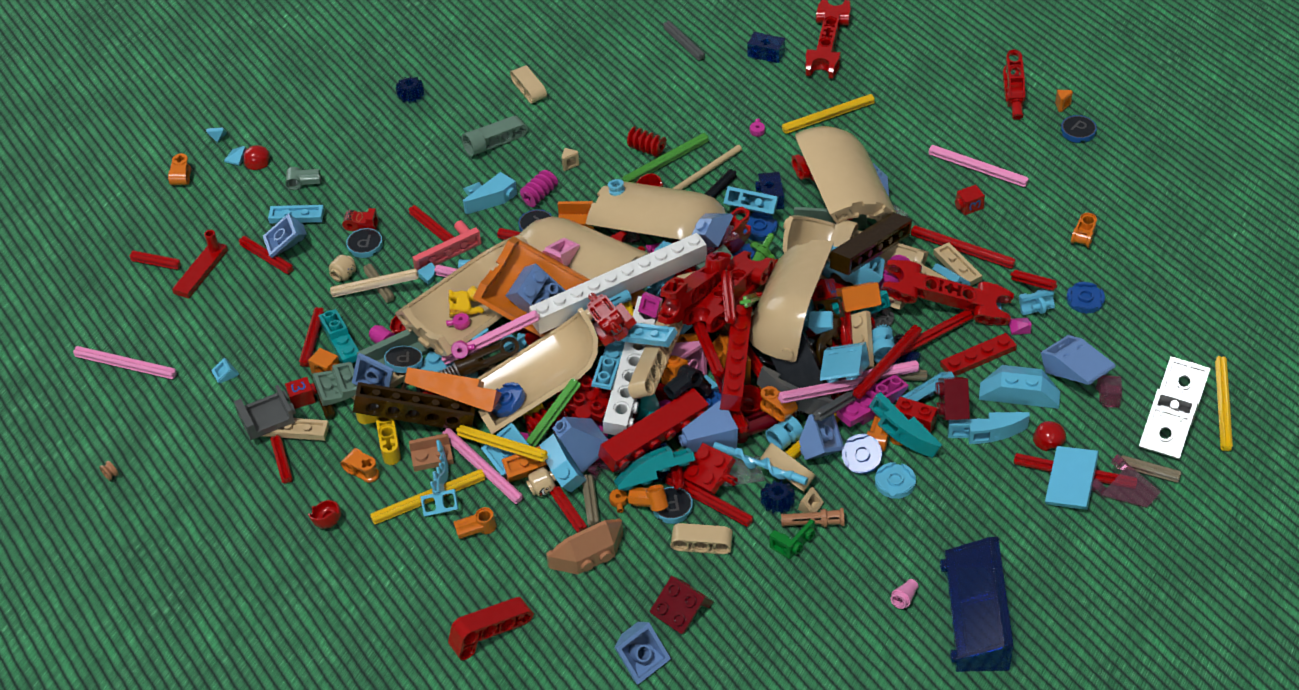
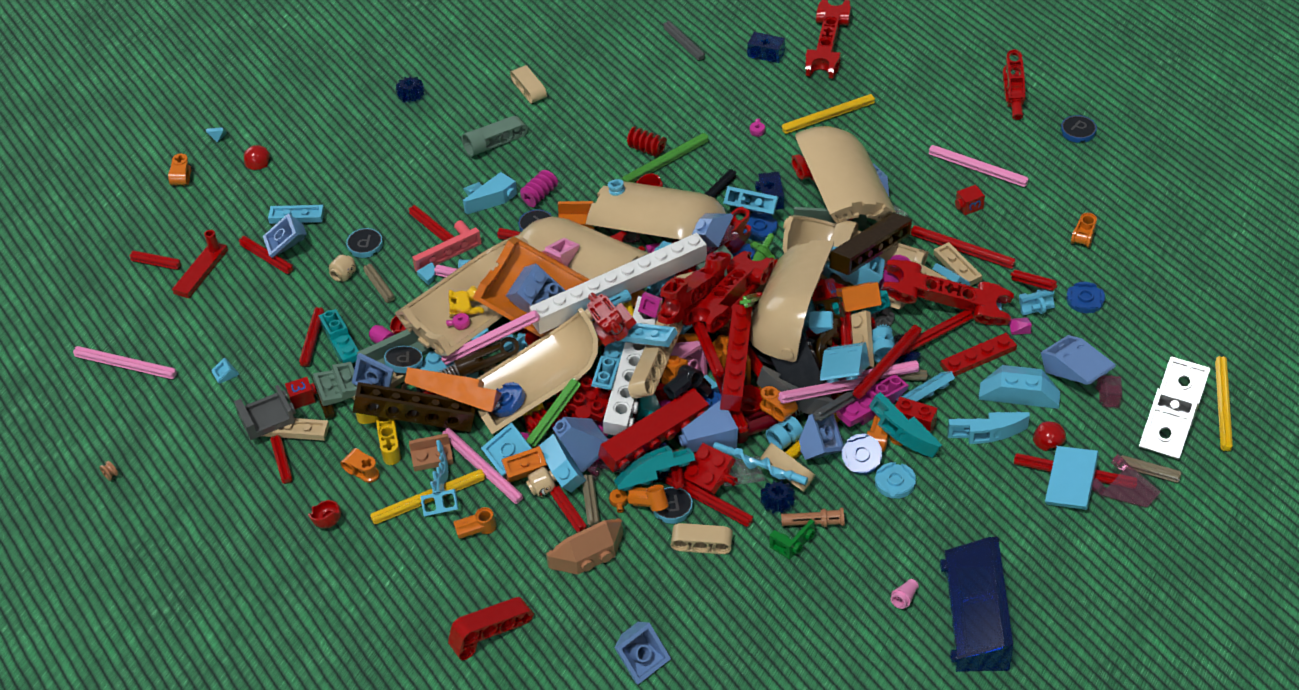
(236, 156): medium azure slope -> none
(296, 177): sand green piece -> none
(322, 361): orange brick -> none
(359, 220): red leg -> none
(375, 282): tan axle -> none
(465, 349): dark pink piece -> none
(502, 443): yellow axle -> none
(569, 159): tan slope -> none
(679, 604): dark red bracket -> none
(708, 168): tan piece -> none
(728, 297): red axle -> none
(811, 502): tan slope -> none
(953, 398): dark red hinge -> none
(1063, 99): orange slope -> none

